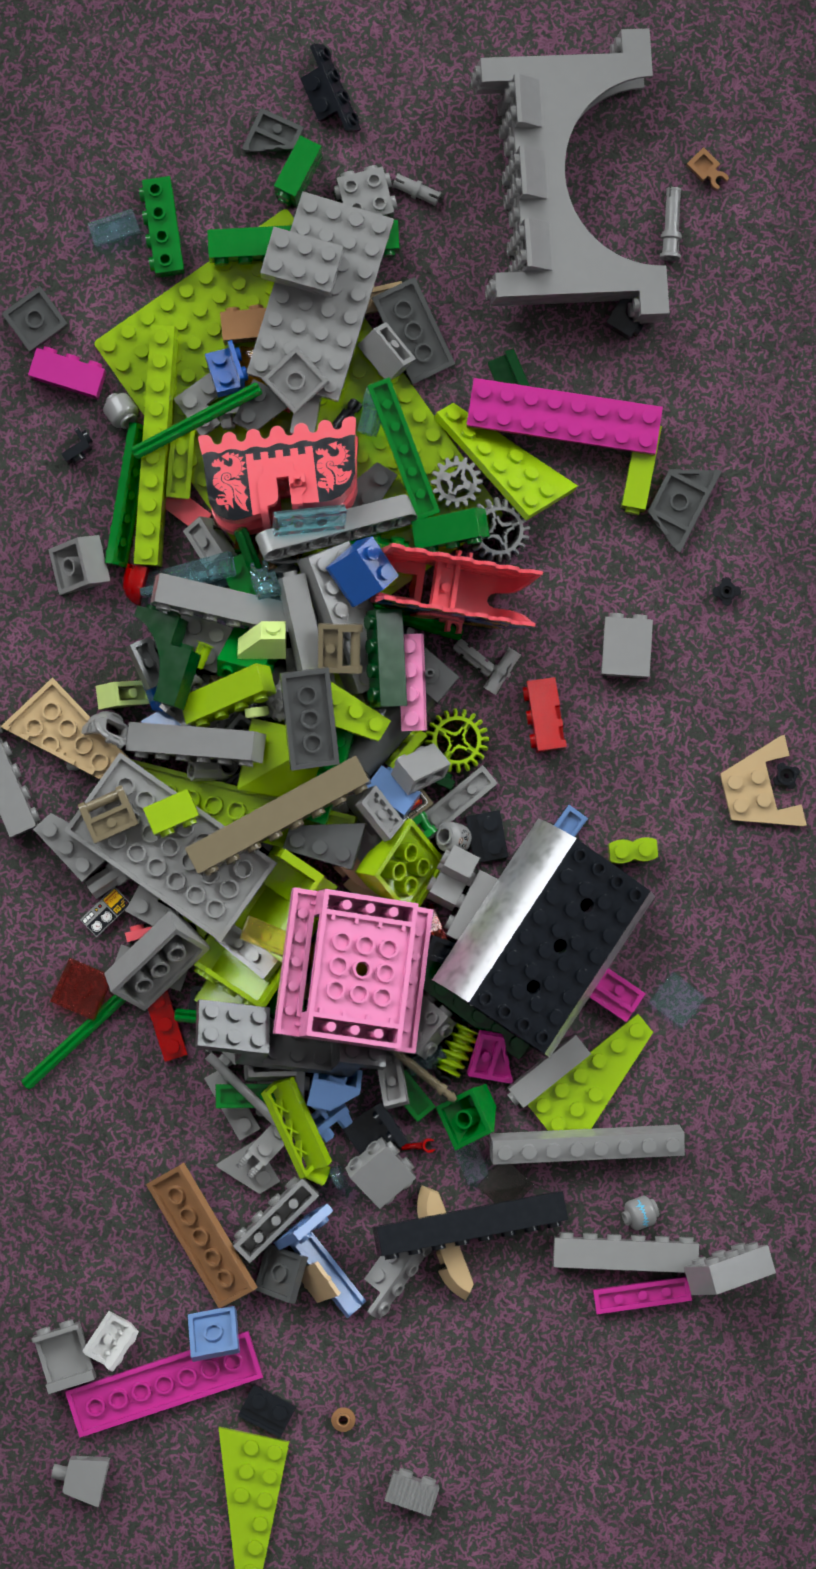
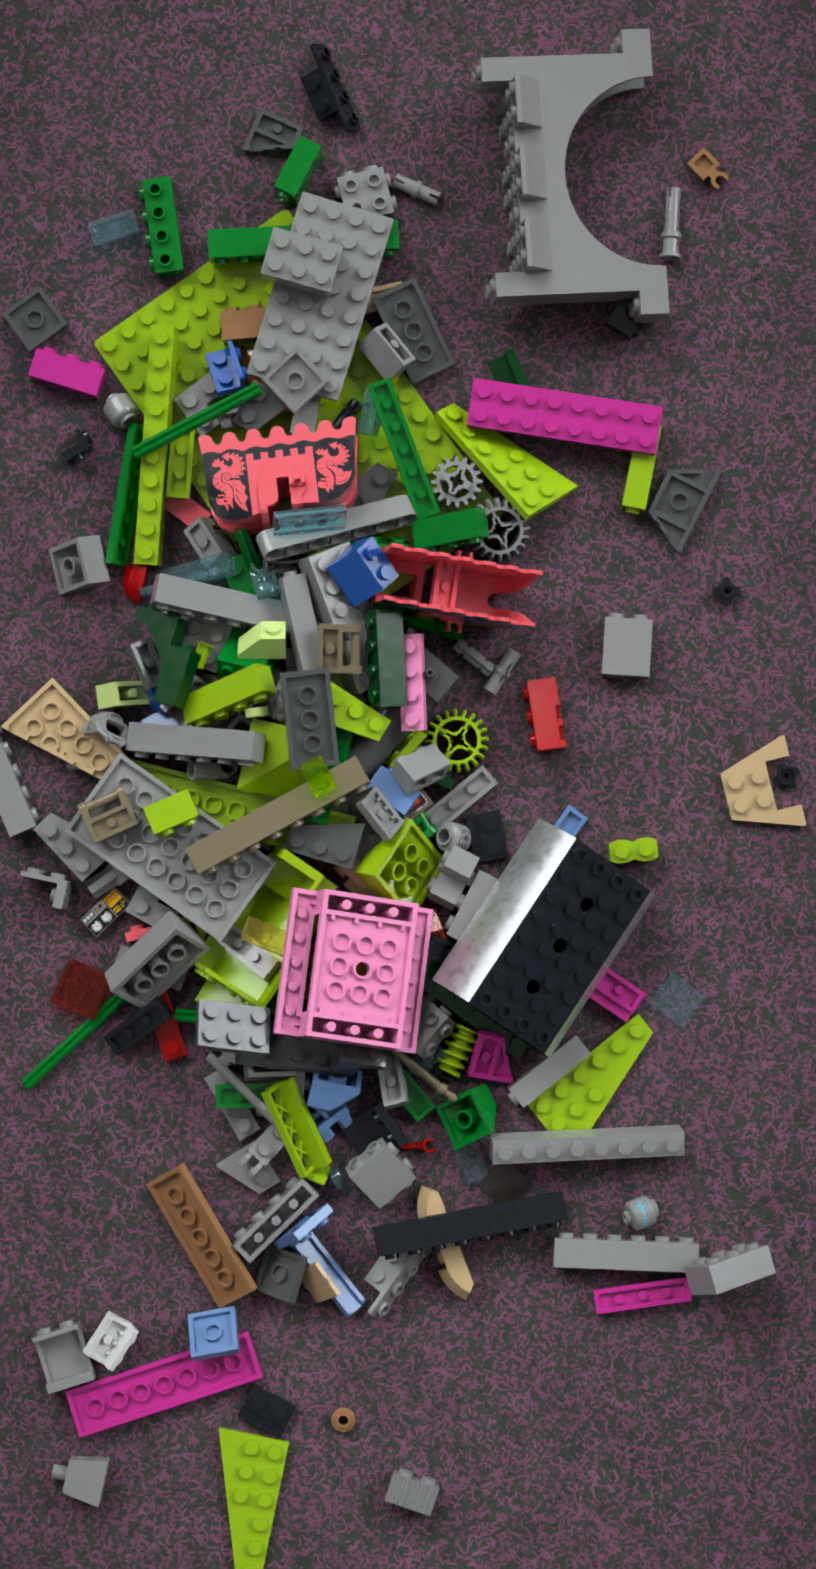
(60, 894): none -> light grey bracket
(138, 1025): none -> black plate
(318, 777): none -> clear neon green bracket

